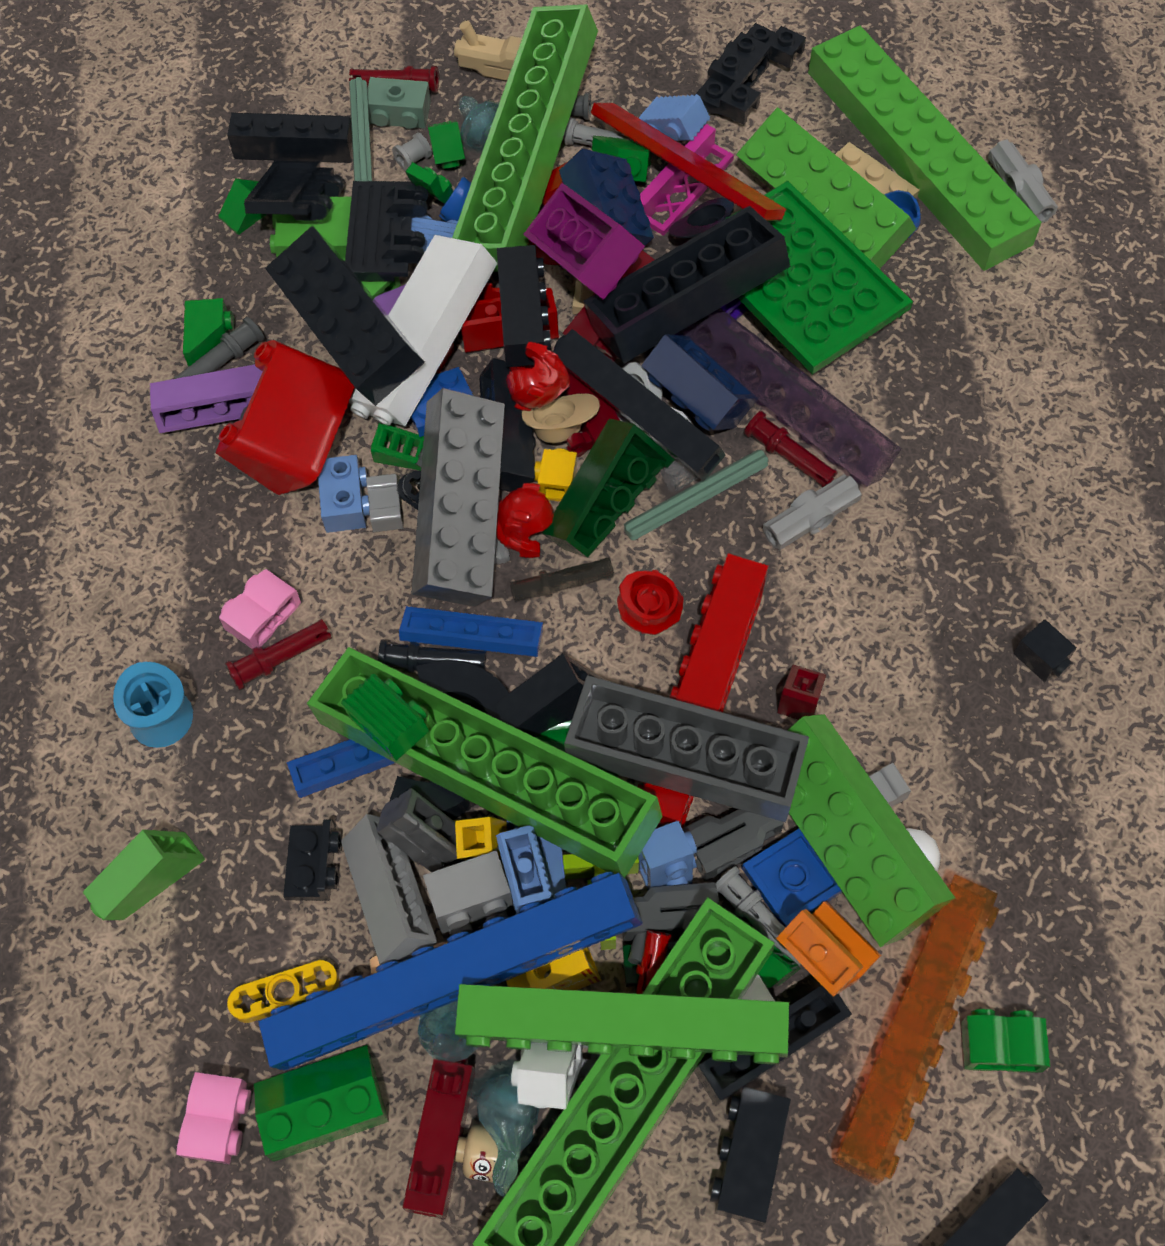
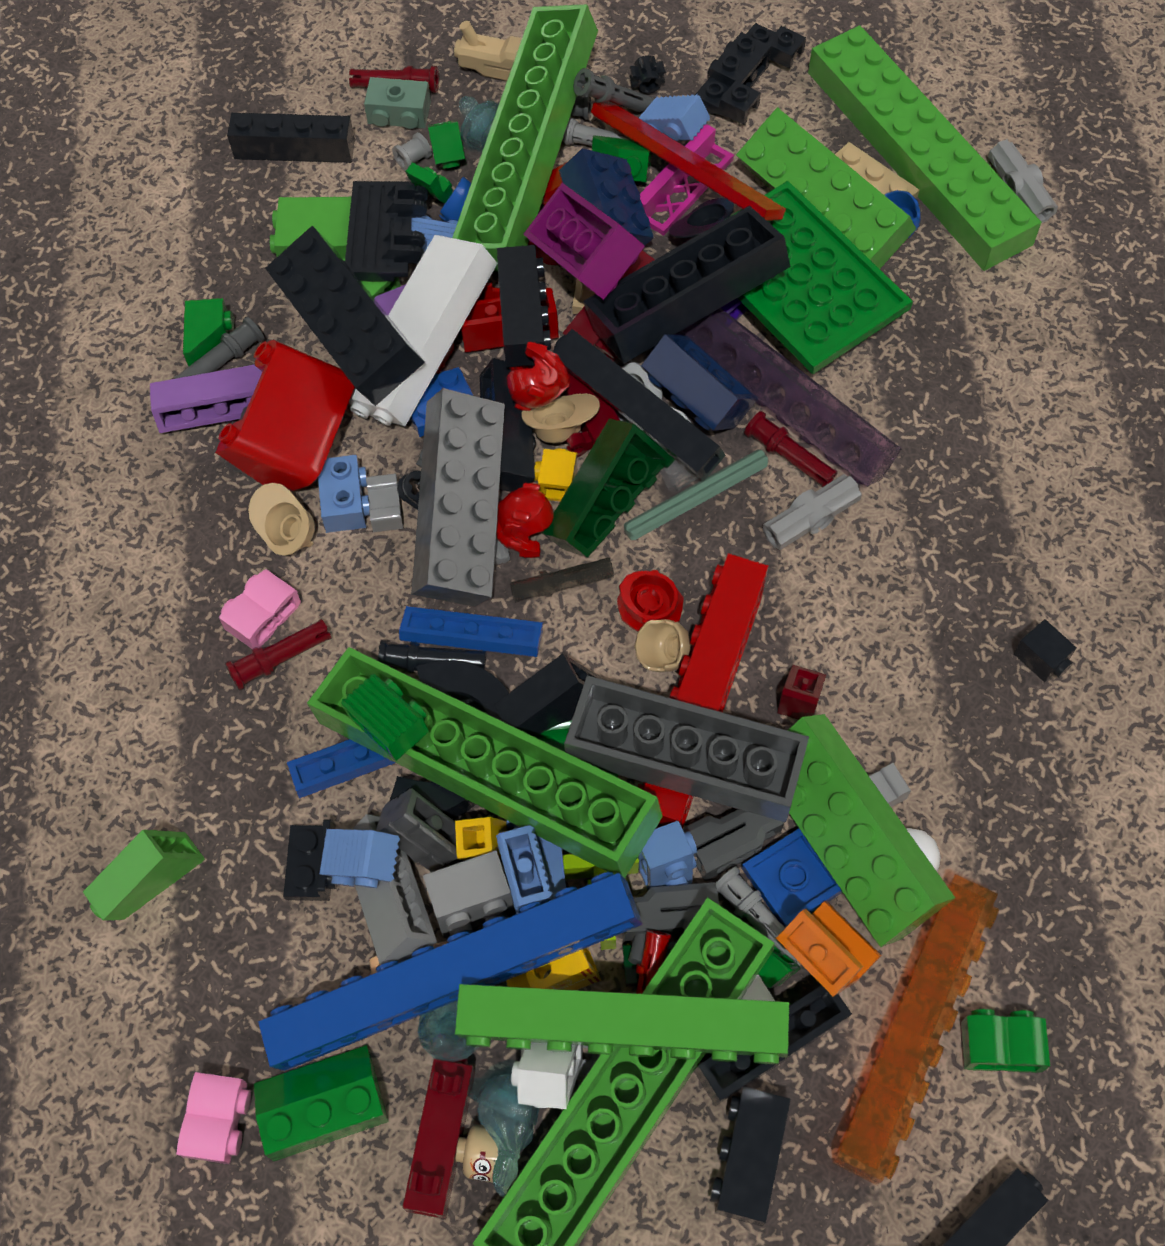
(152, 704): dark azure hat -> none
(233, 209): green slope -> none
(253, 988): yellow beam -> none
(281, 519): none -> tan piece
(295, 189): black hinge -> none
(359, 857): none -> medium blue brick
(360, 130): sand green axle -> none
(390, 455): green slope -> none
(605, 90): none -> dark grey pin
(647, 74): none -> black gear
(662, 645): none -> tan hair

